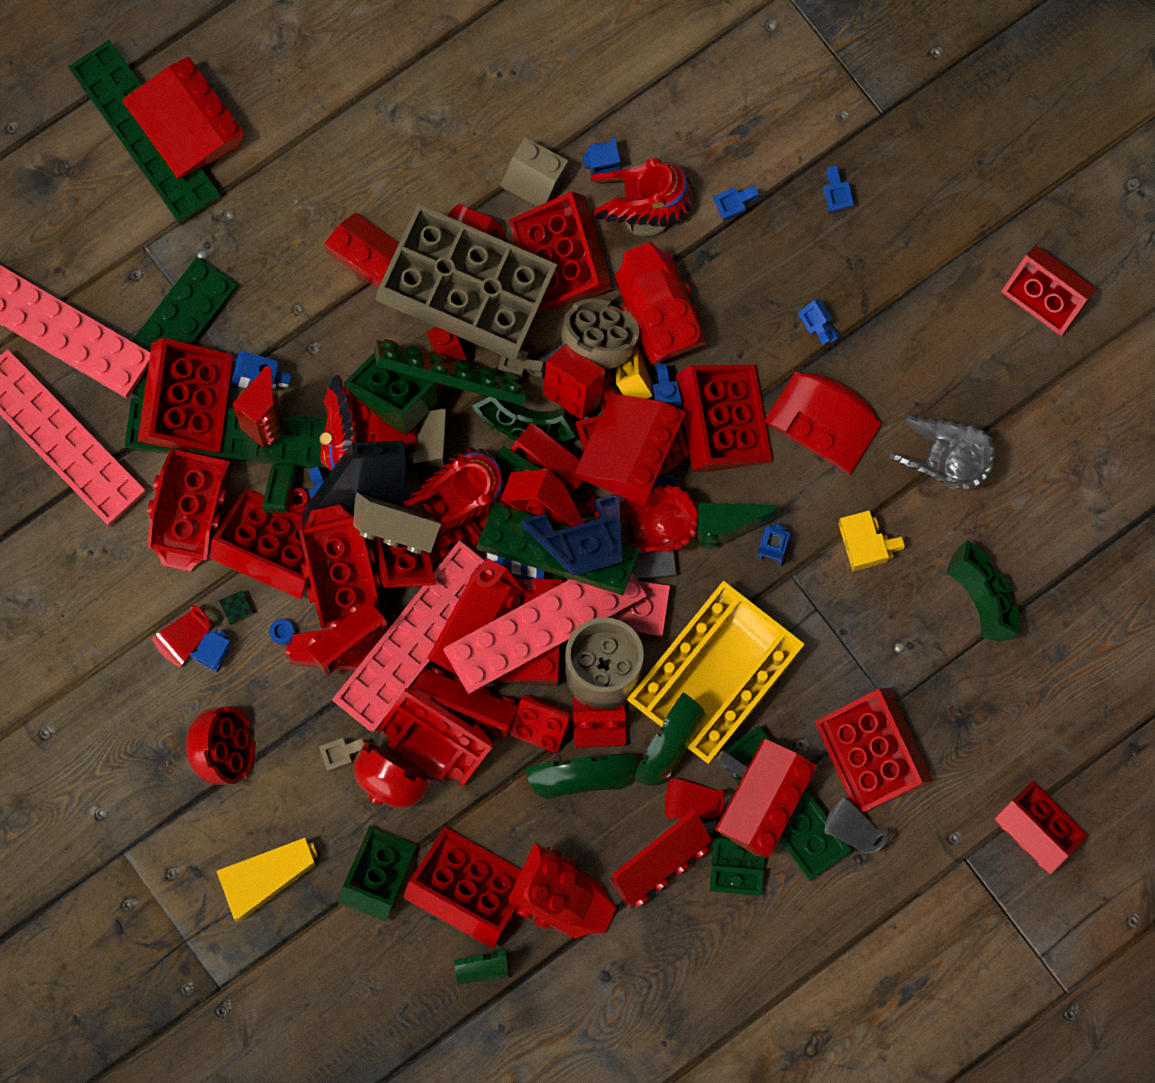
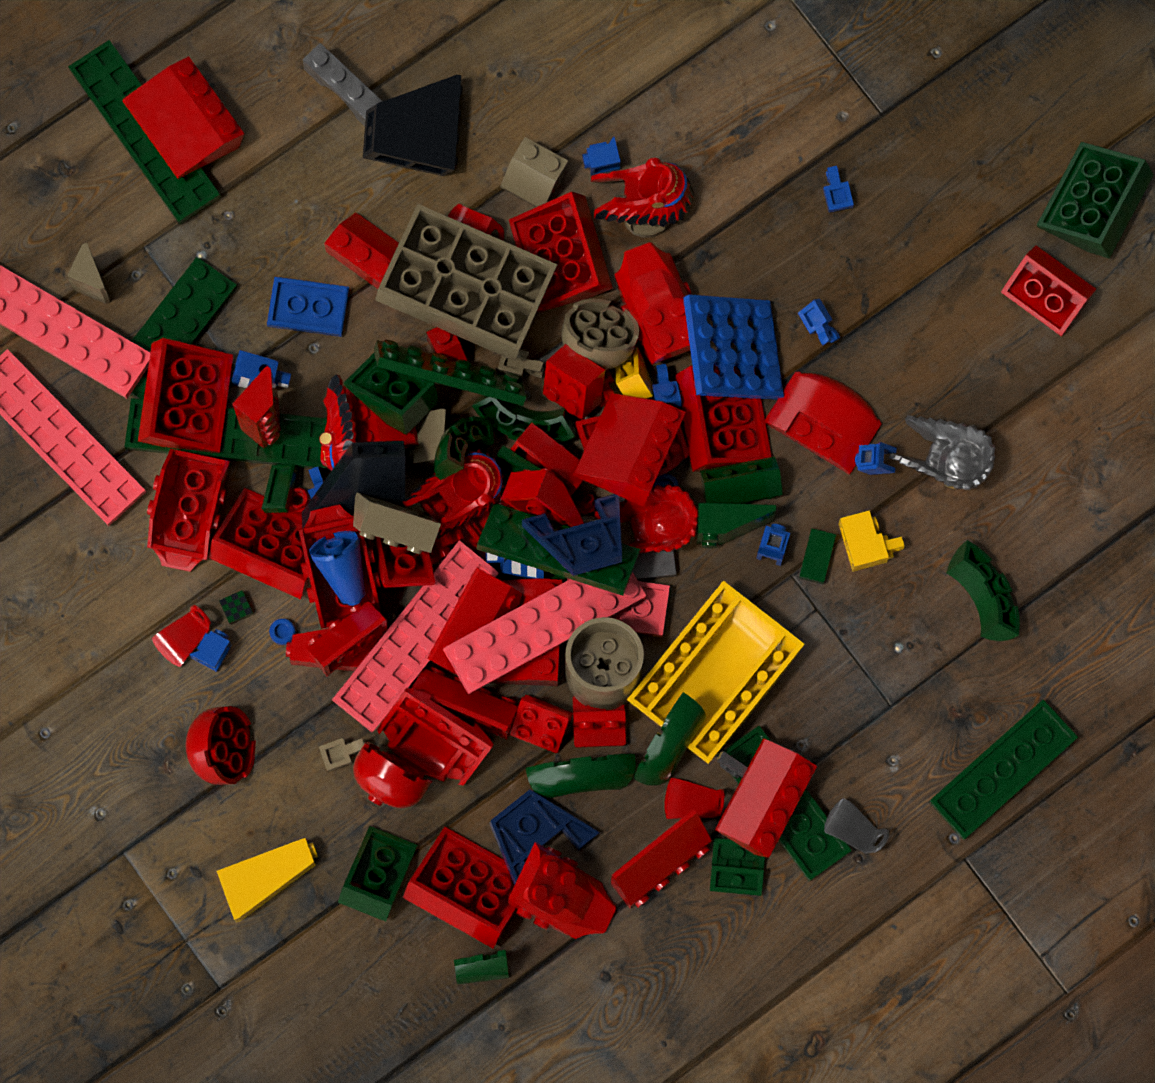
(86, 277): none -> dark tan slope
(308, 306): none -> blue tile
(334, 75): none -> flat silver arch
(341, 565): none -> blue cone
(417, 128): none -> black slope
(463, 434): none -> dark green brick
(499, 573): red piece -> none
(532, 821): none -> dark blue wing
(704, 357): none -> blue piece
(732, 203): blue plate -> none
(742, 482): none -> dark green brick
(817, 556): none -> dark green tile
(871, 458): none -> blue window
(873, 750): red slope -> none
(1003, 769): none -> dark green plate
(1041, 827): red slope -> none
(1096, 198): none -> dark green slope

